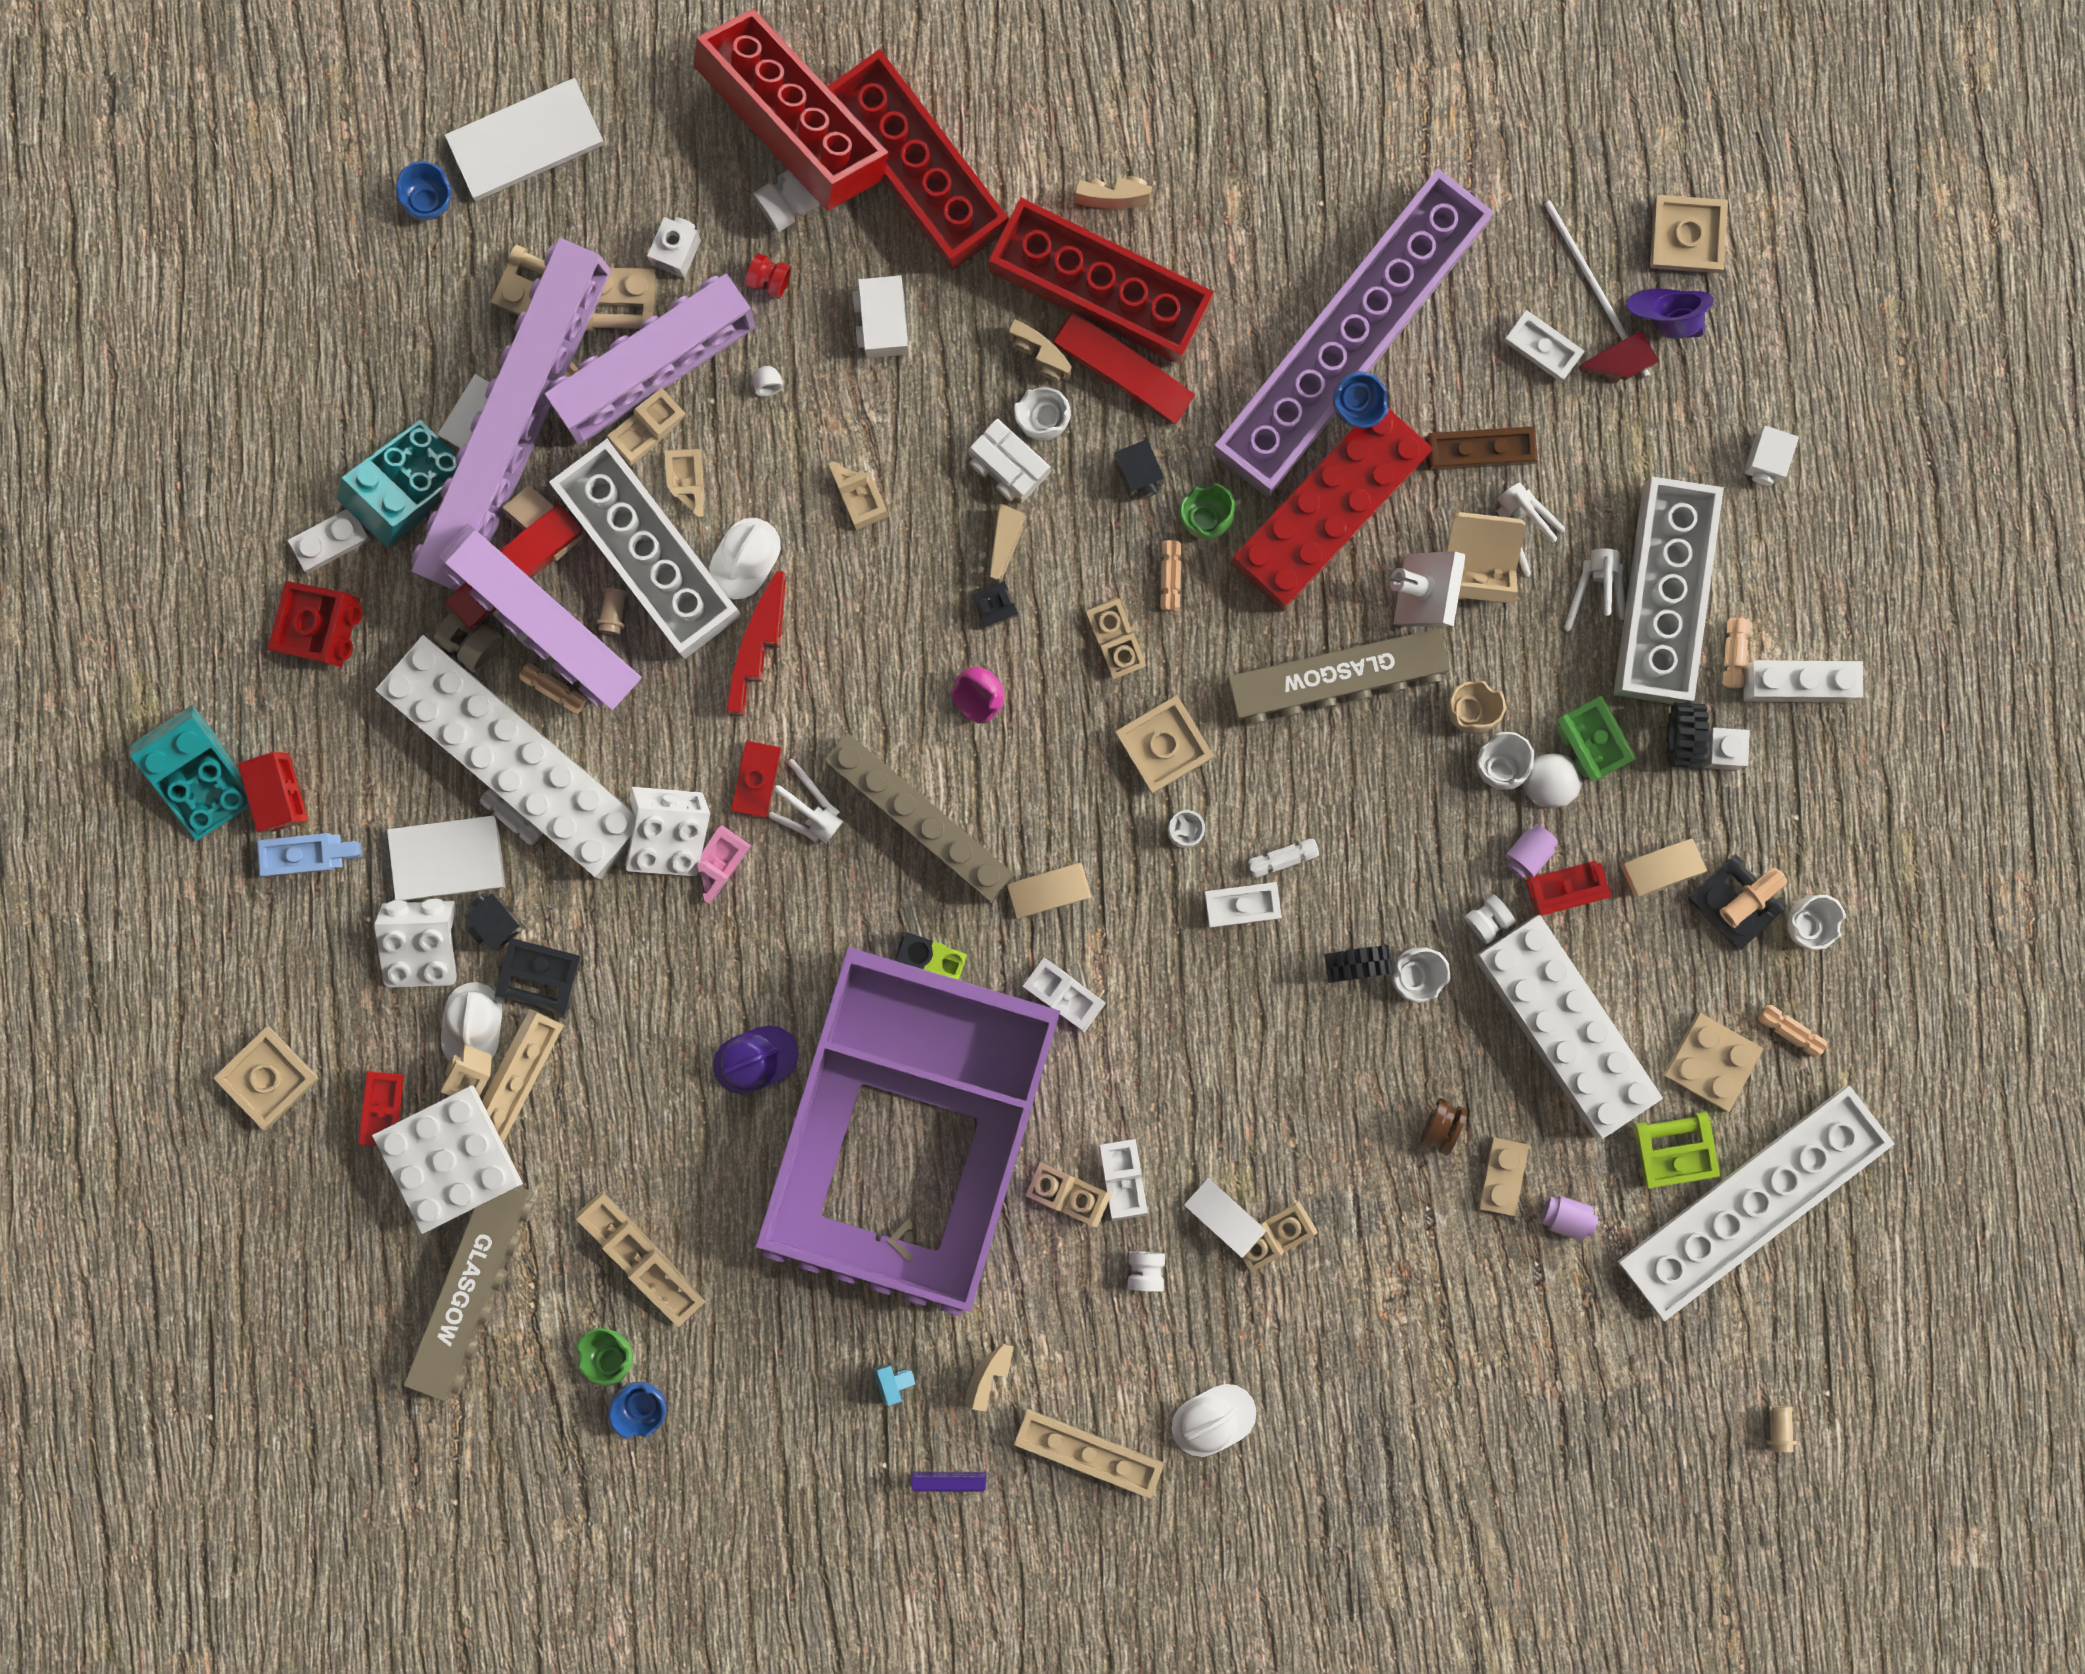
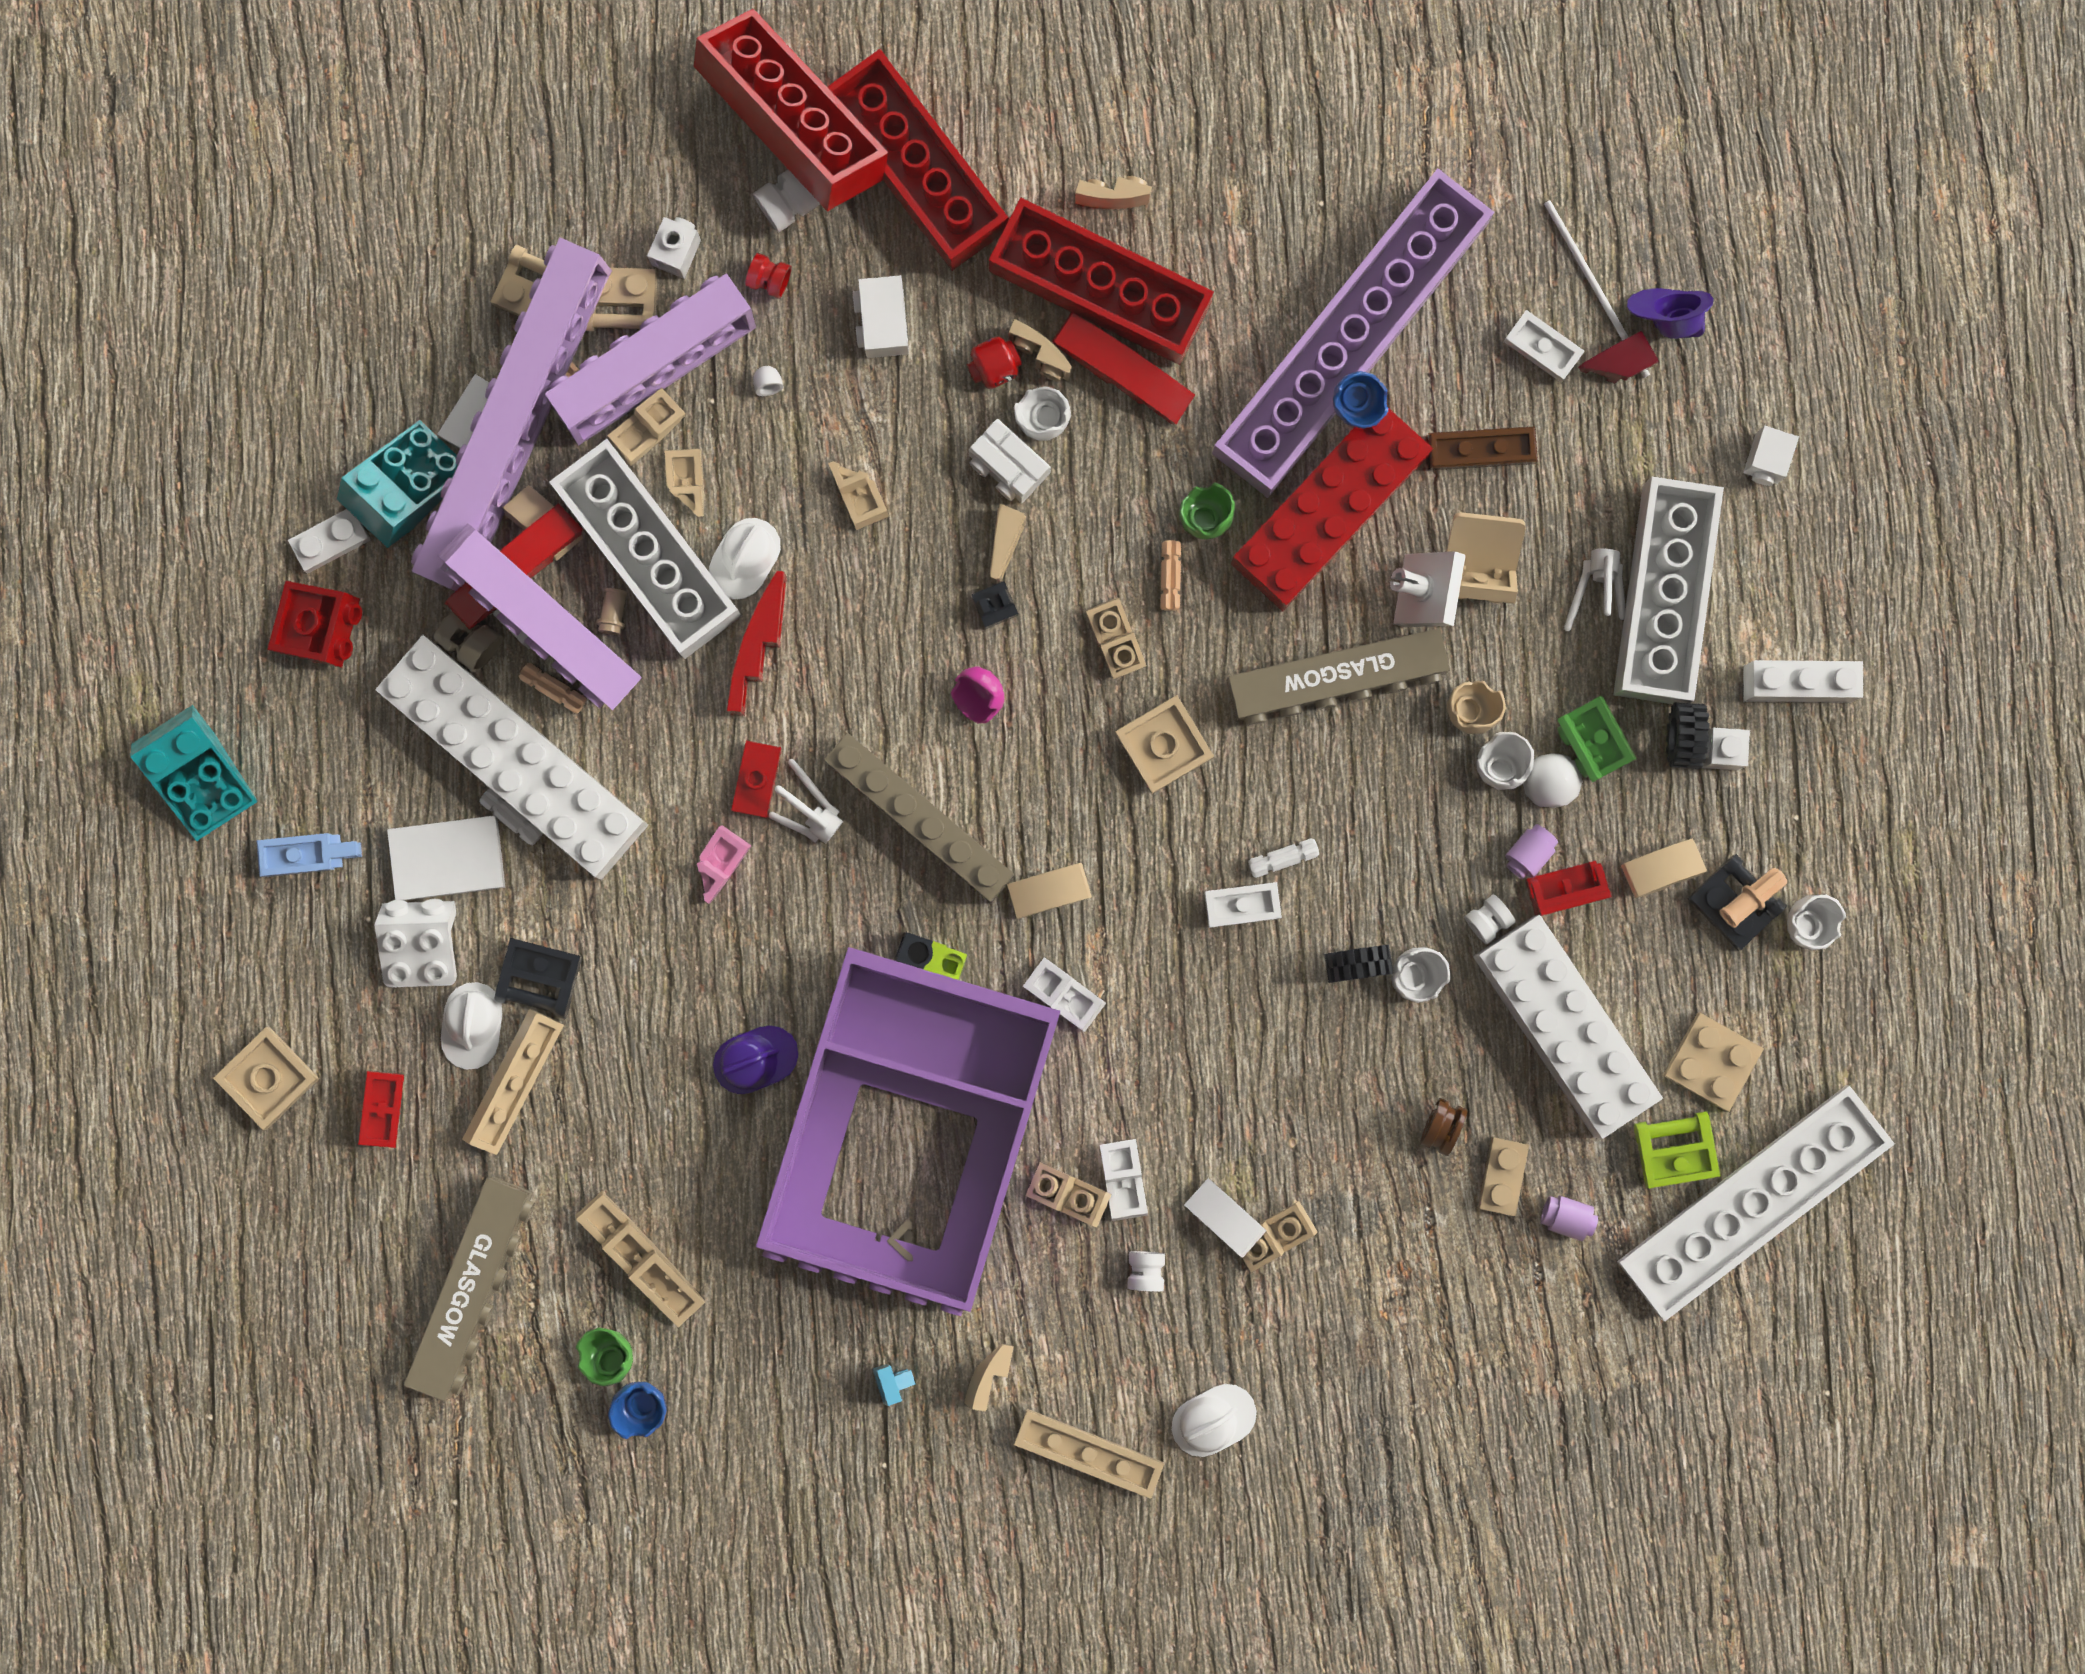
(273, 792): red hinge -> none
(423, 190): blue hair -> none
(447, 1159): white plate -> none
(467, 1069): tan brick -> none
(492, 921): black brick -> none
(524, 139): white tile -> none
(667, 831): white bracket -> none
(948, 1481): dark purple tile -> none
(994, 362): none -> red head
(1139, 470): black brick -> none
(1188, 824): white wheel -> none
(1519, 503): white plant -> none
(1689, 234): tan plate -> none
(1735, 653): light nougat axle -> none
(1781, 1429): tan pin -> none
(1792, 1031): light nougat axle -> none

